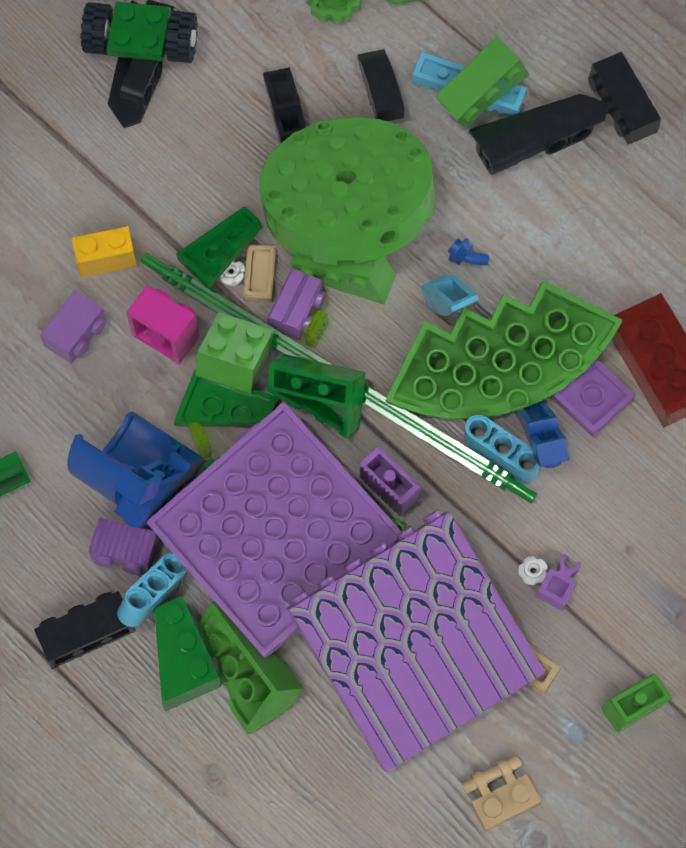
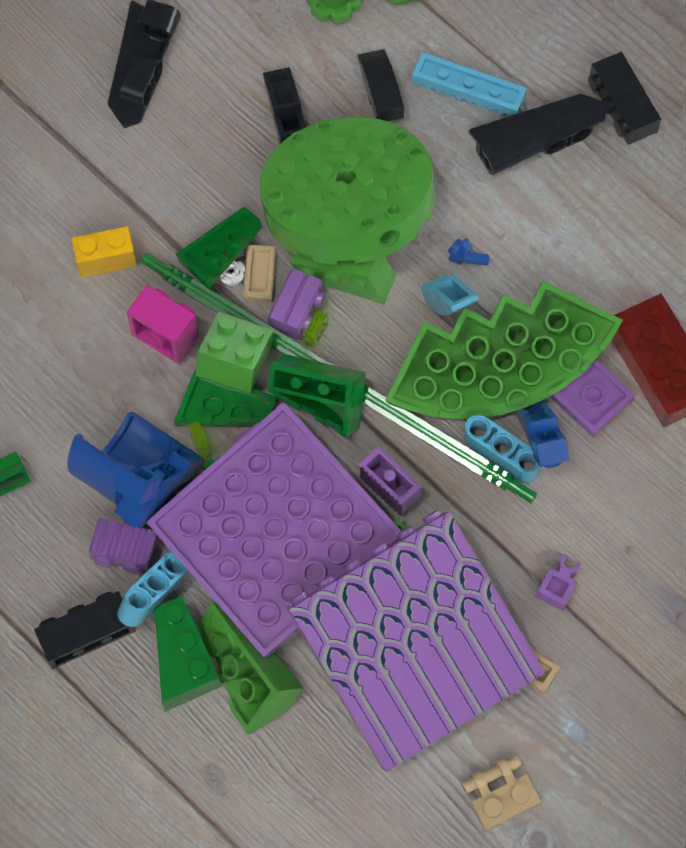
(74, 327): medium lavender brick -> none
(139, 31): plate -> none
(482, 82): bright green wedge -> none
(532, 578): white plate -> none
(635, 702): bright green slope -> none

